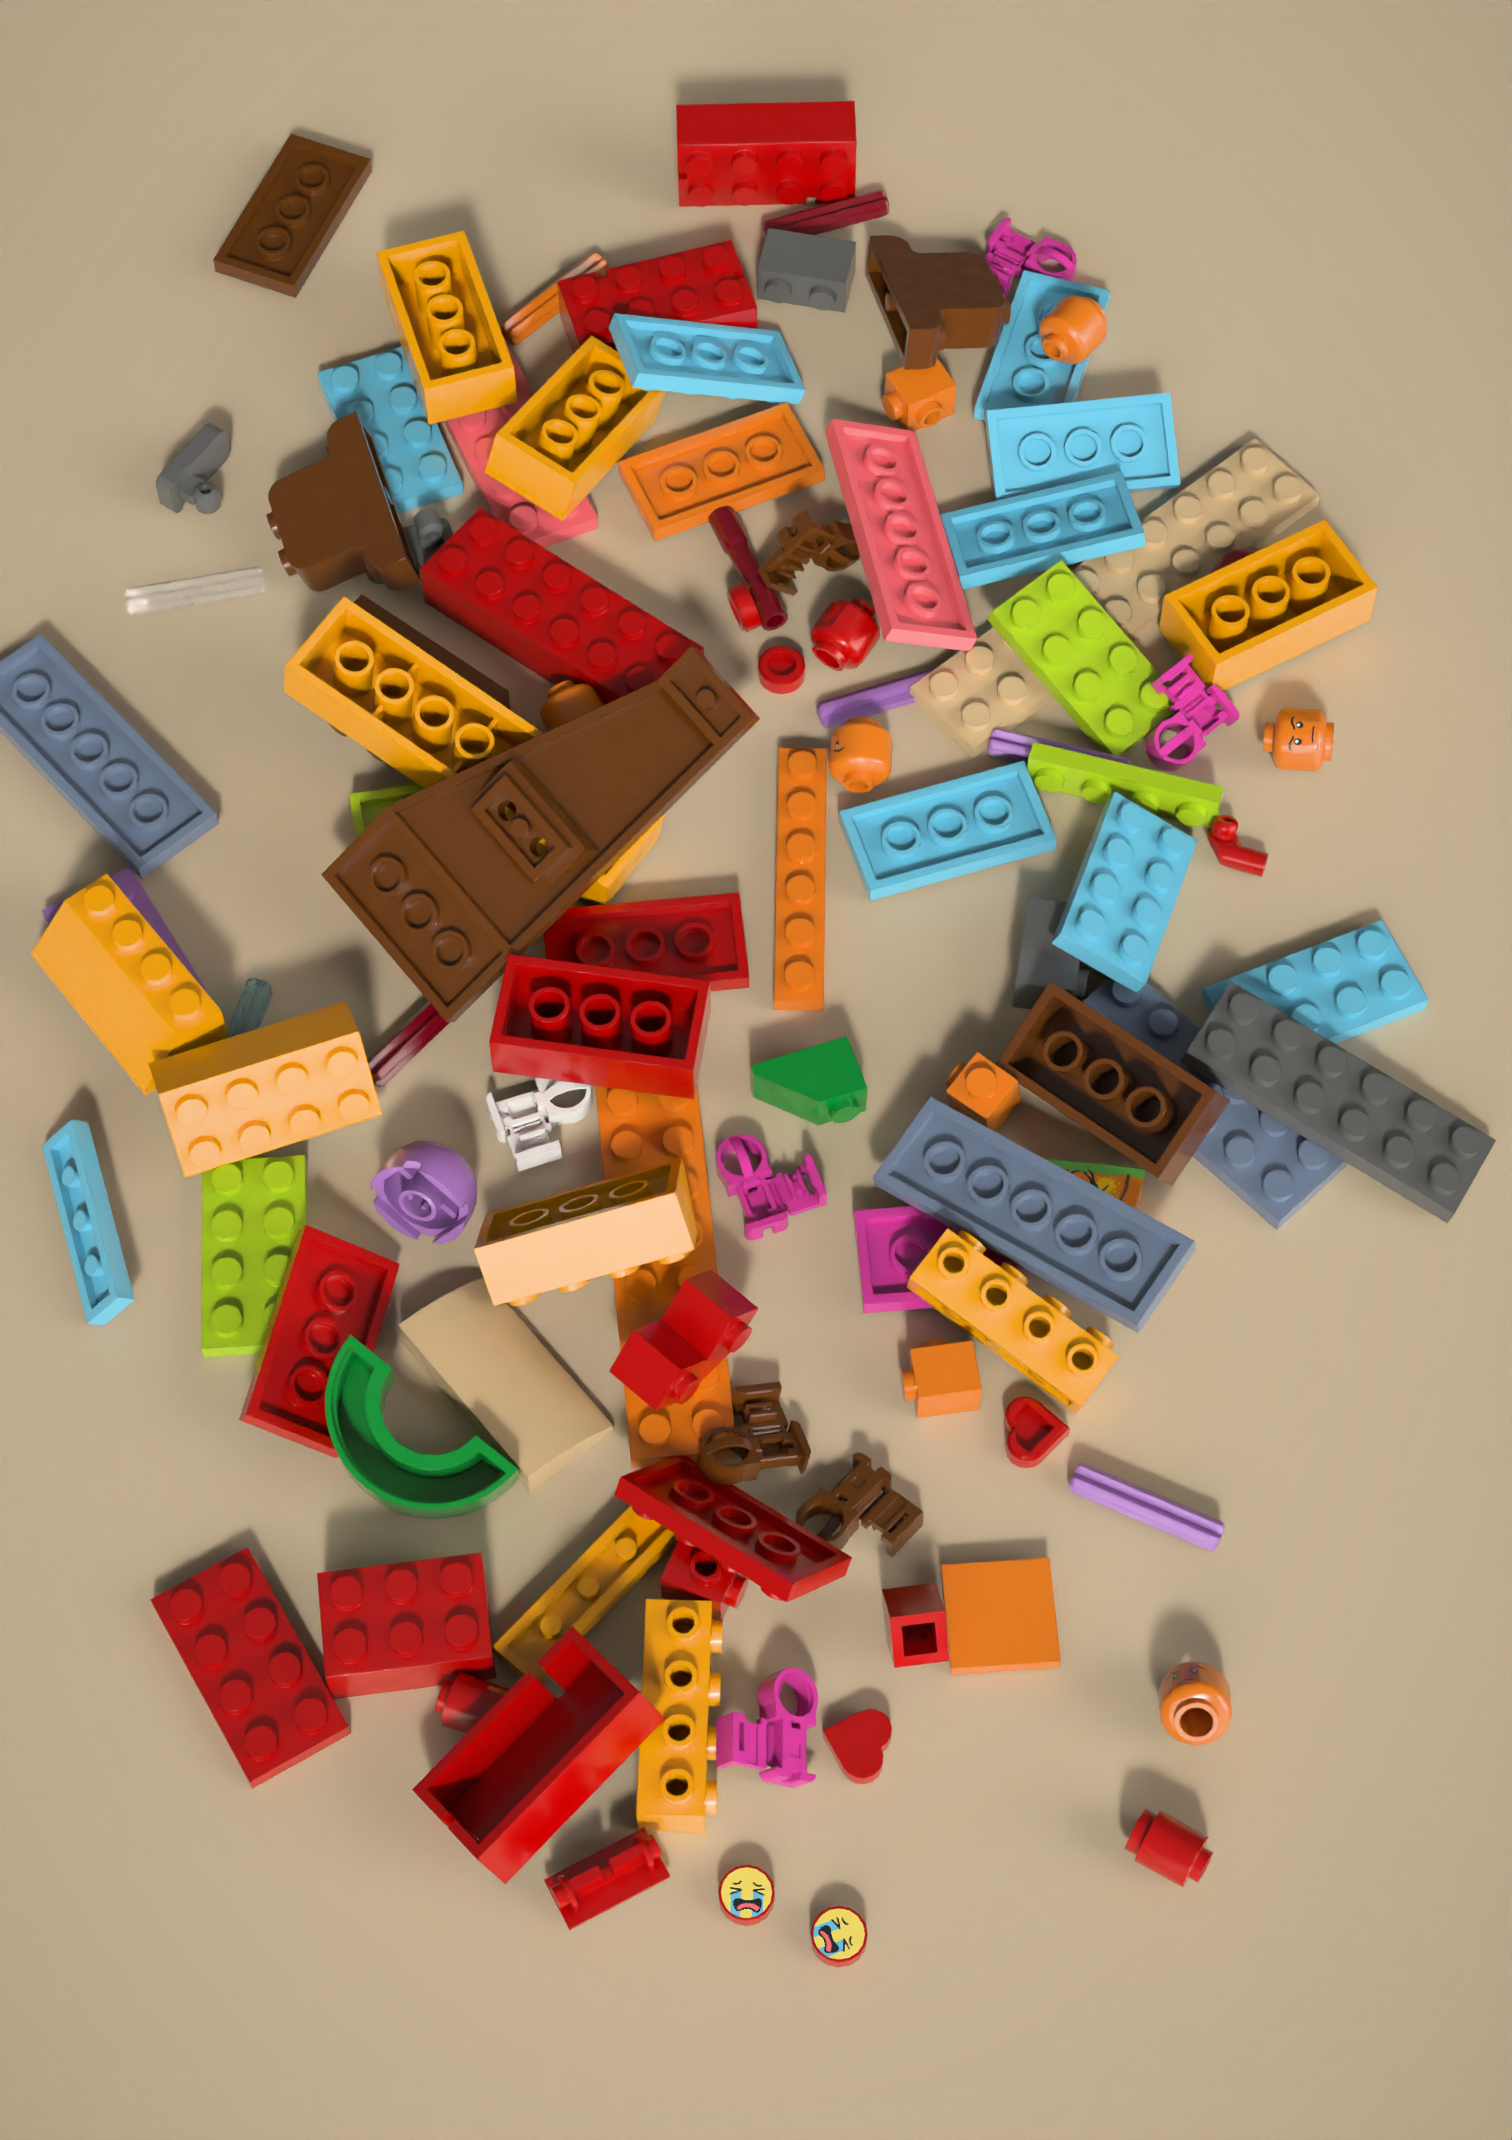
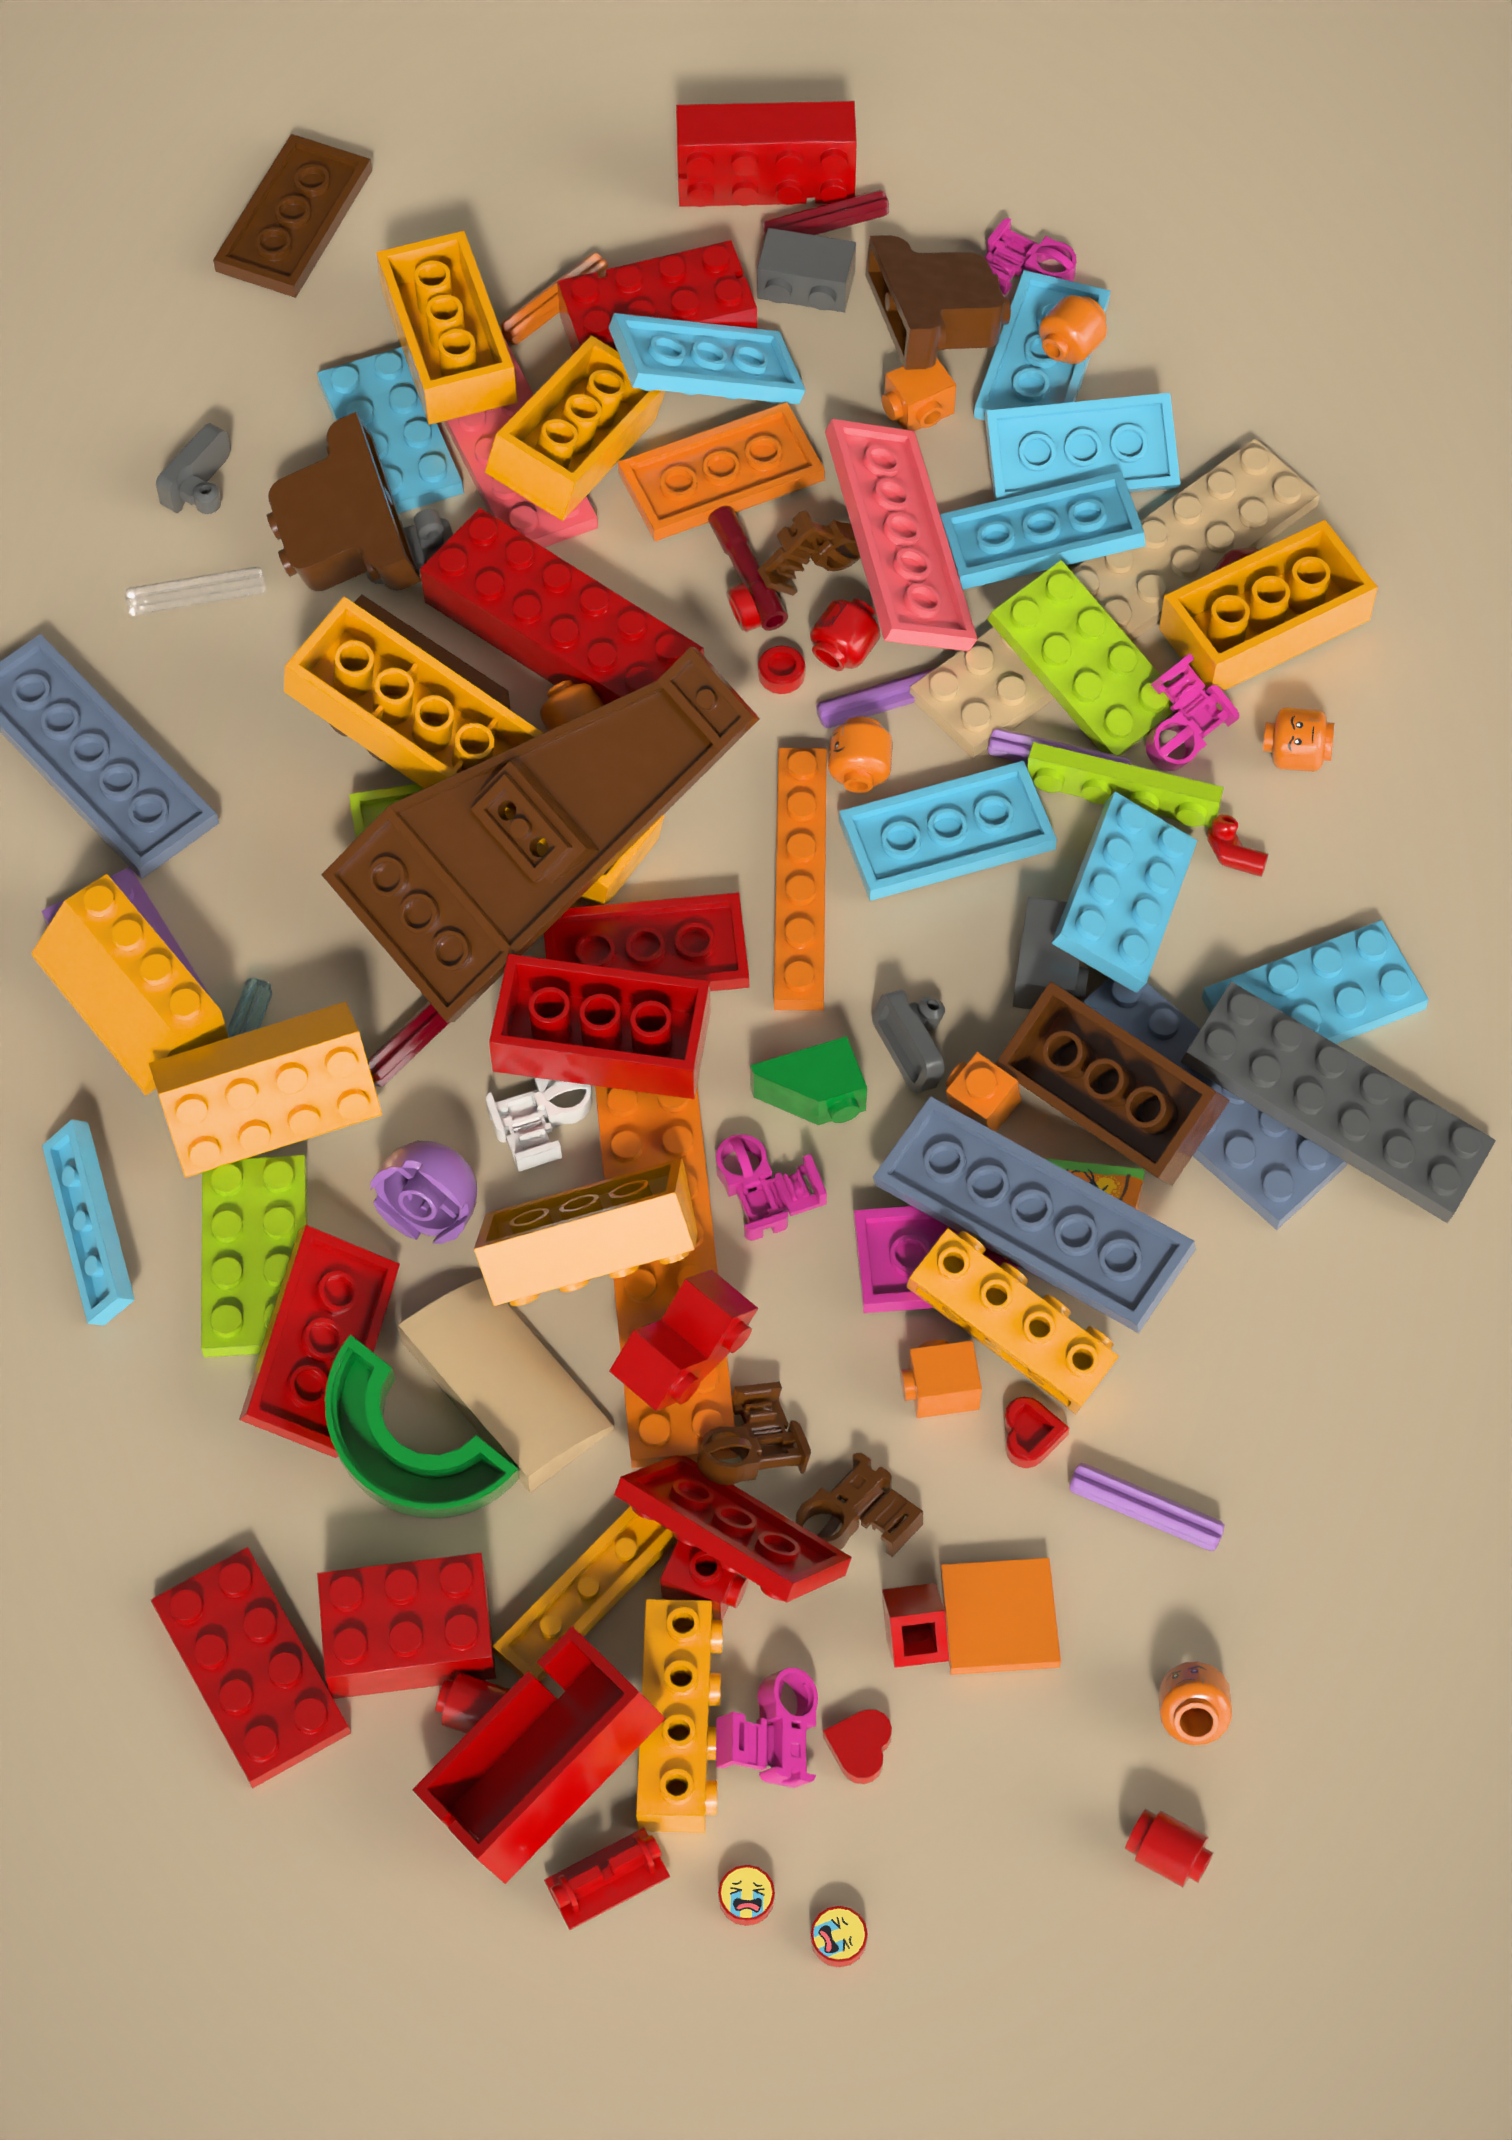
(907, 1039): none -> dark grey piece

